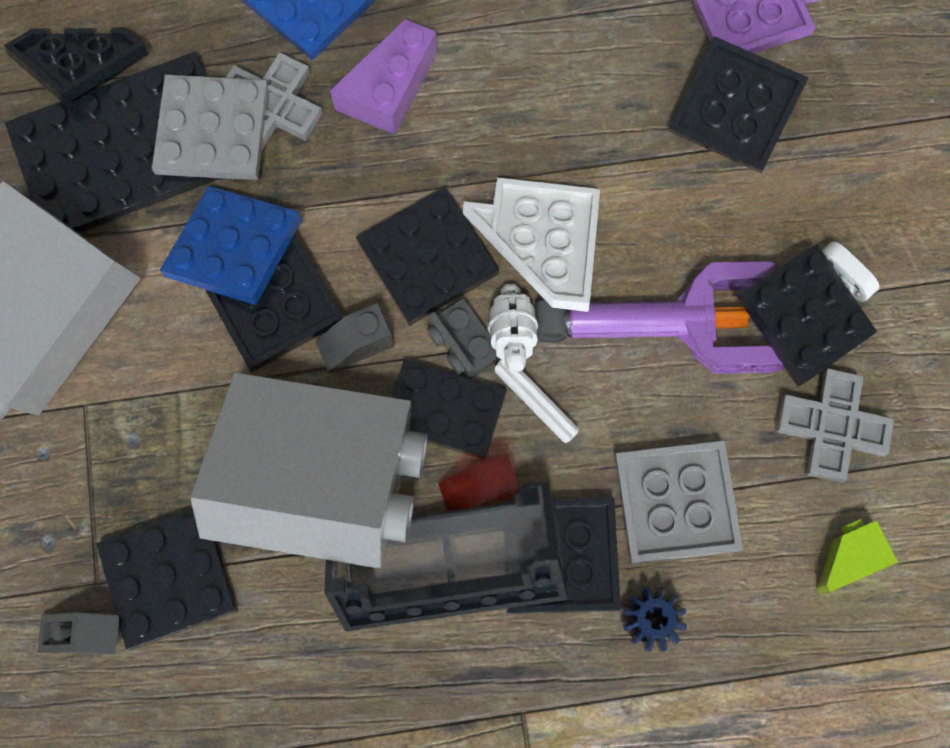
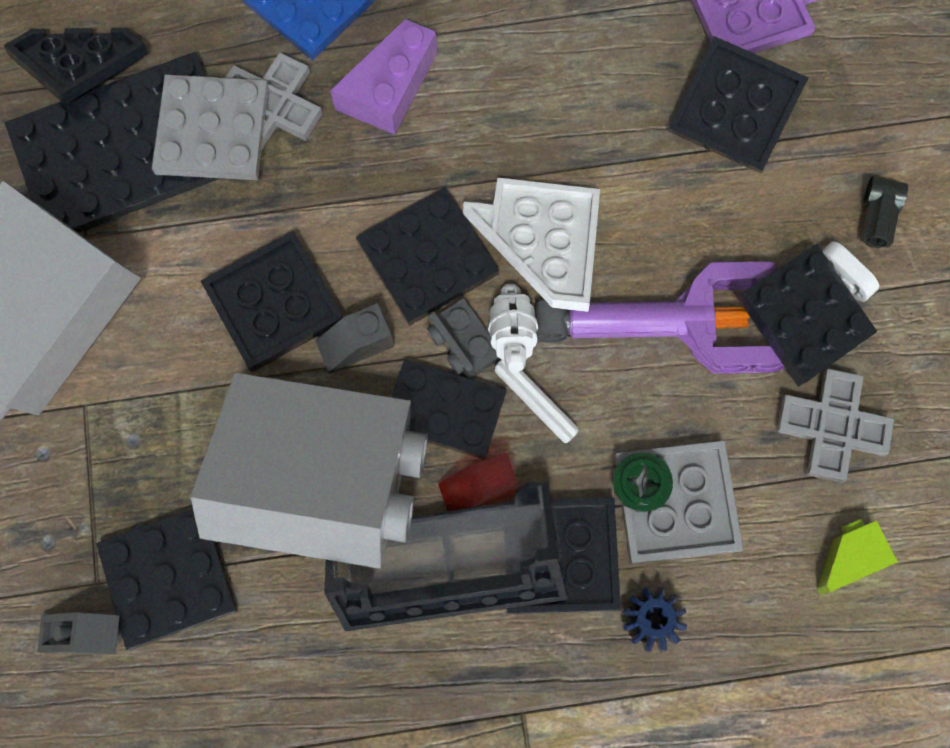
(231, 245): blue plate -> none
(656, 472): none -> dark green gear
(884, 203): none -> pearl dark grey piece

